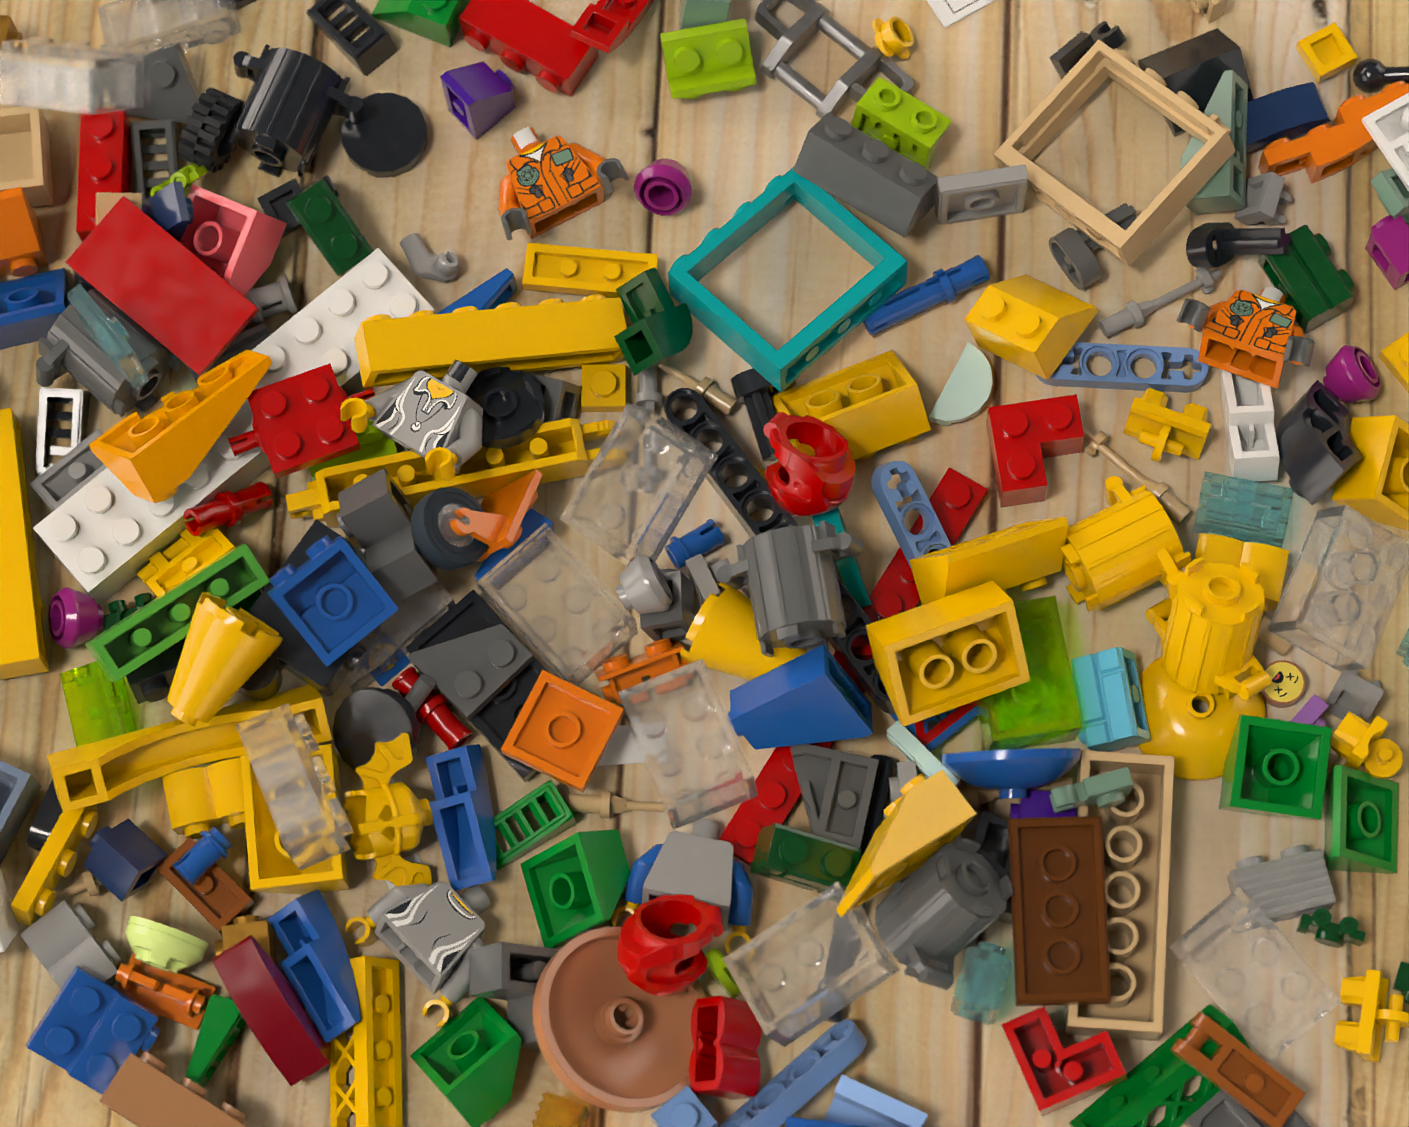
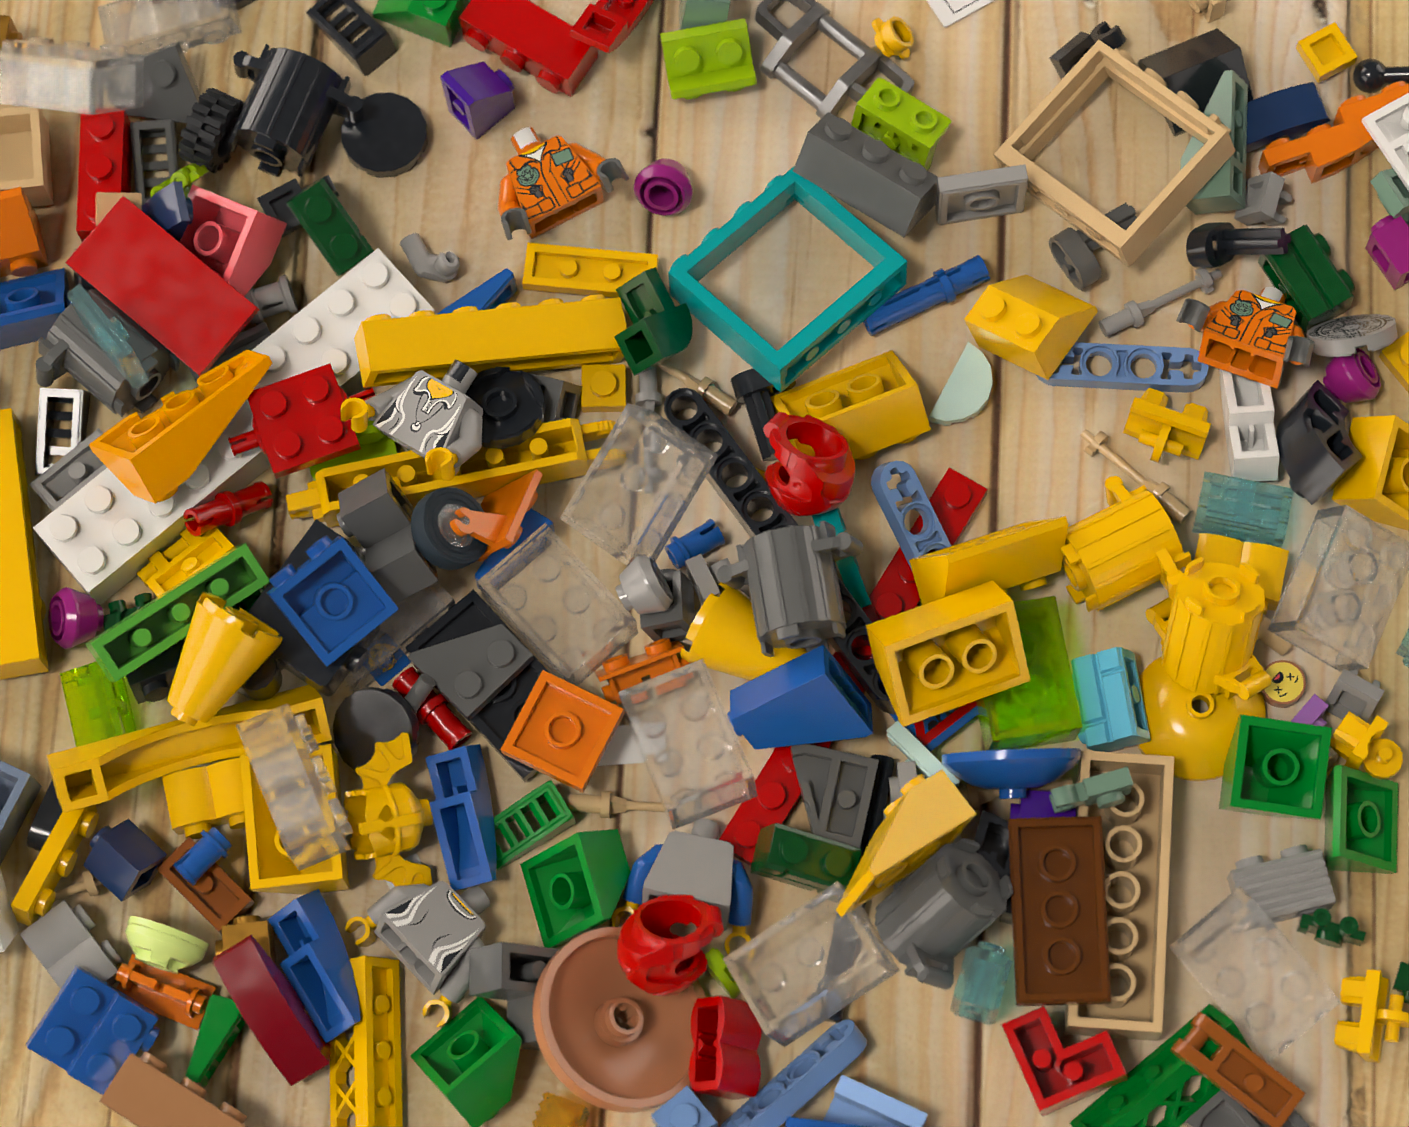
(1025, 435): red brick -> none
(1345, 334): none -> light grey tile

